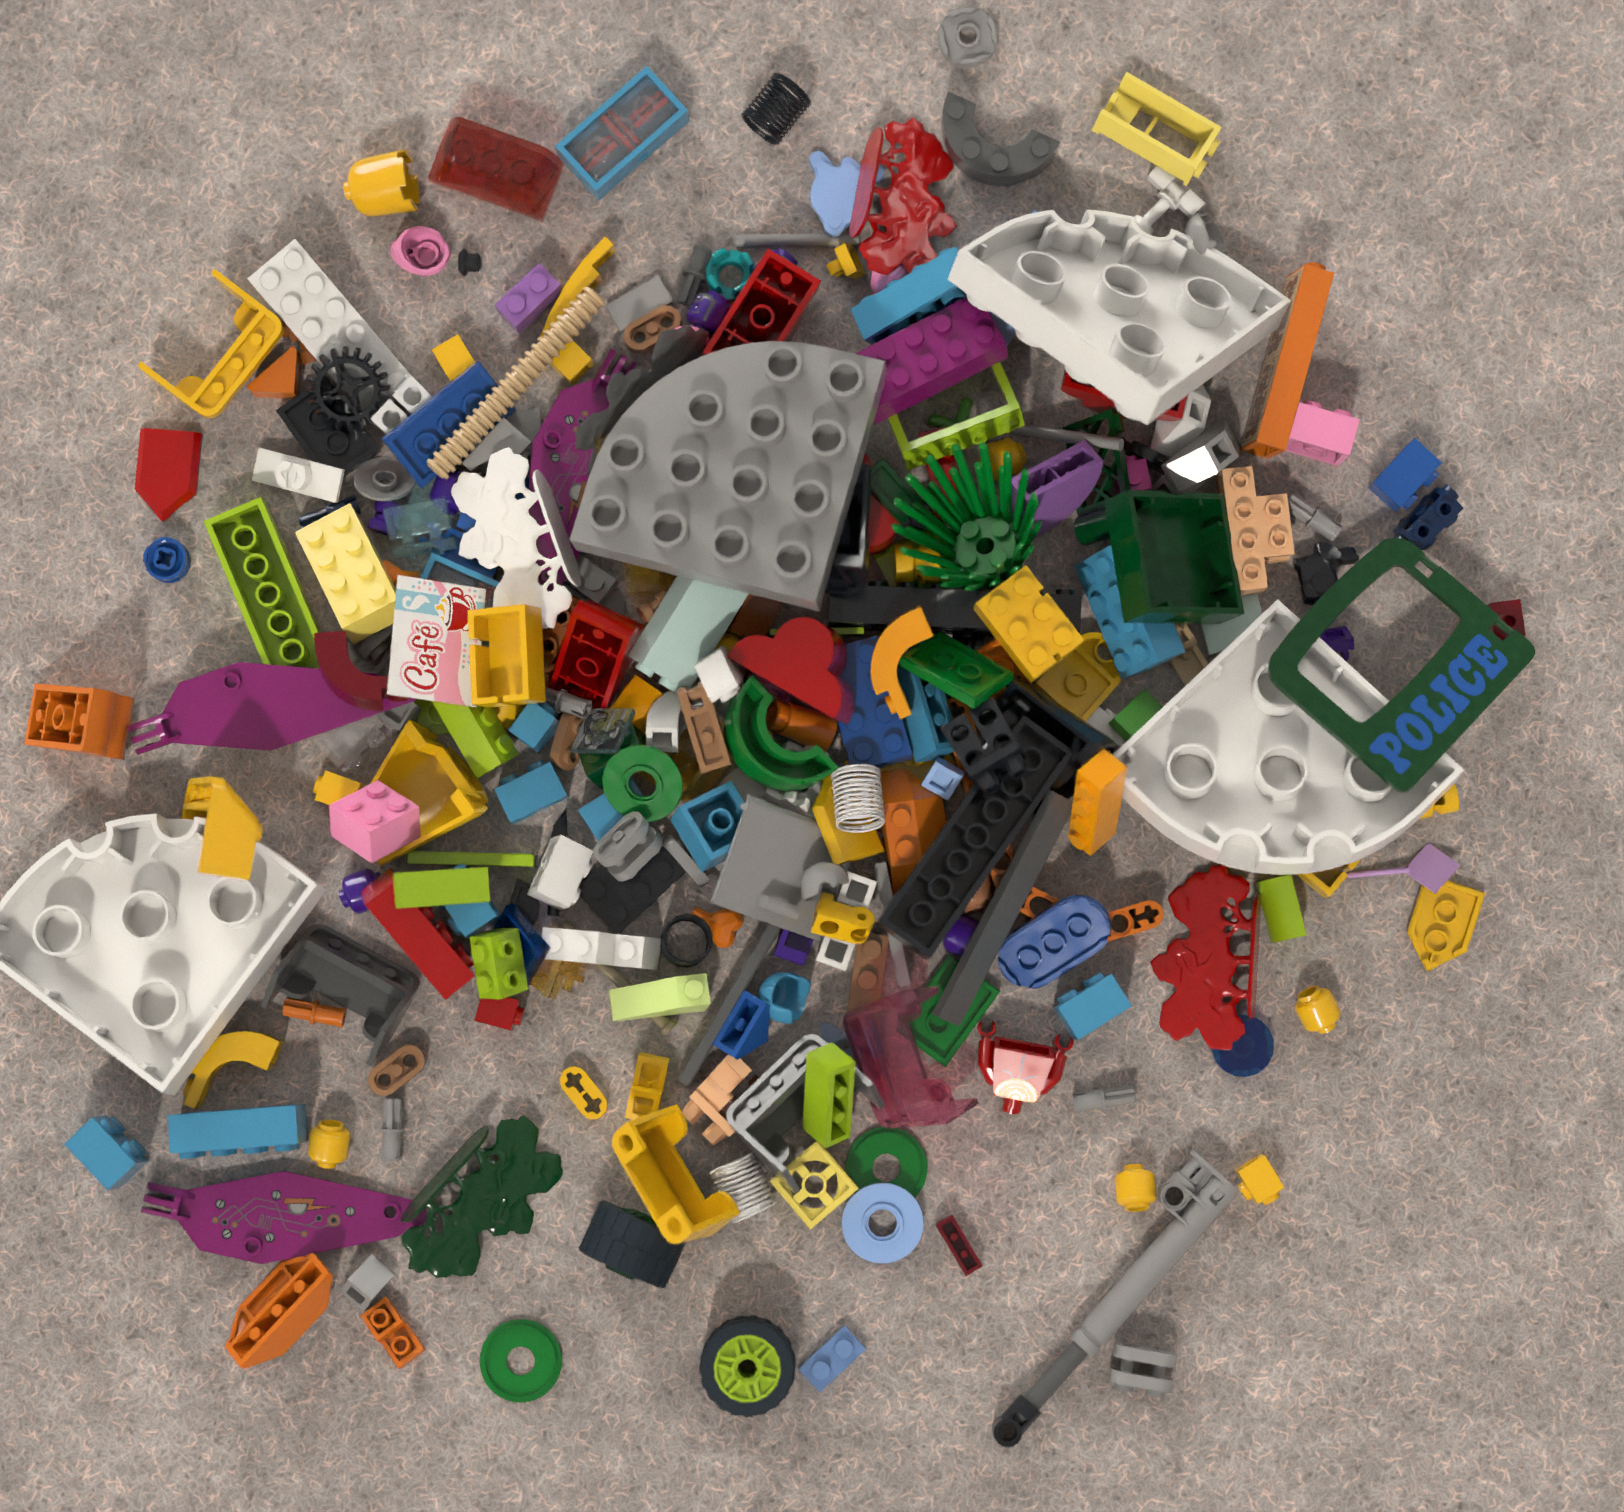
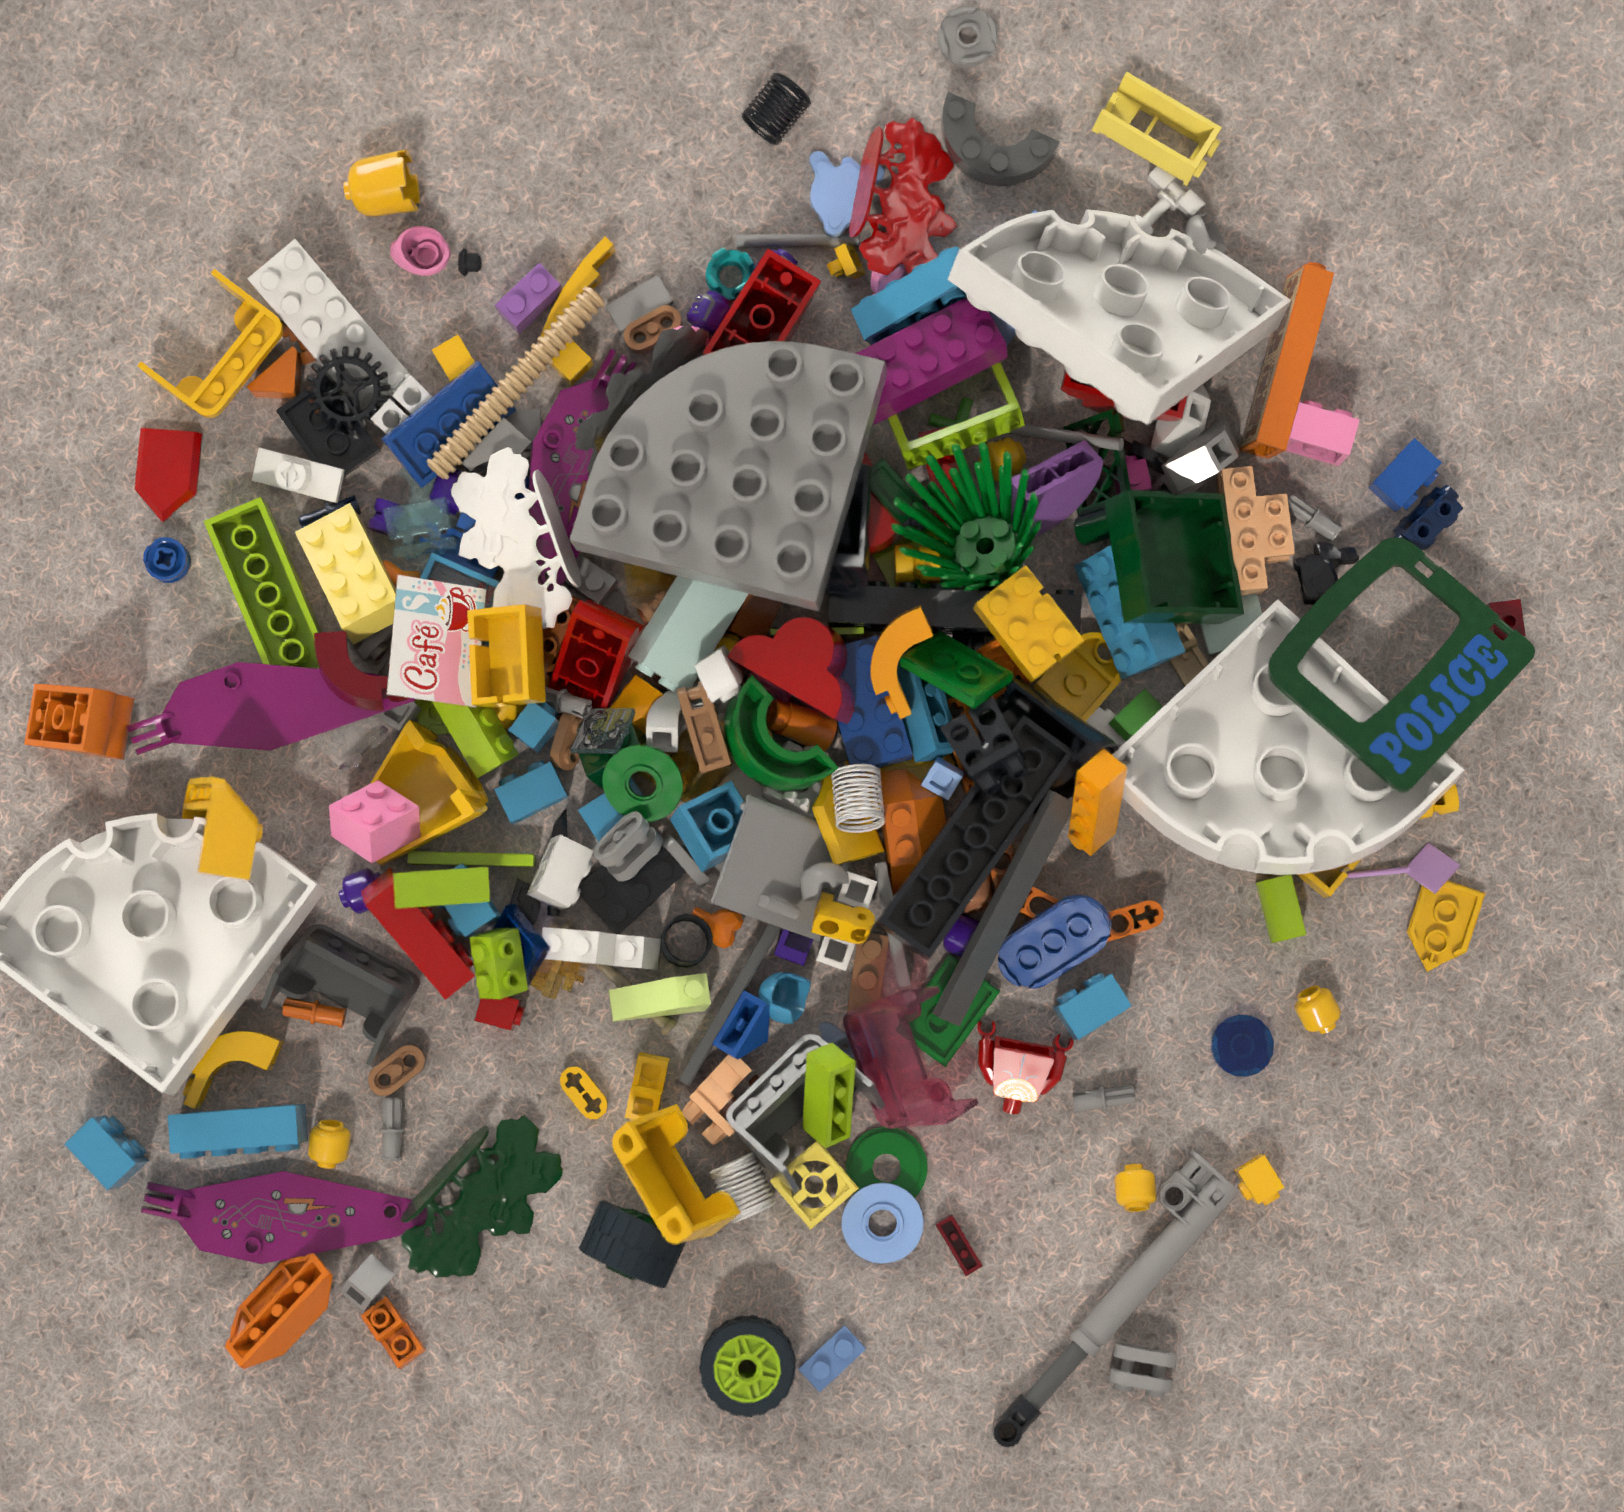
(334, 787): yellow brick -> none
(383, 479): light grey dish -> none
(494, 1360): green piece -> none
(496, 168): clear red windscreen -> none
(622, 133): brick -> none
(694, 275): dark grey axle -> none
(1203, 962): red plant -> none
(1339, 640): dark purple tile -> none

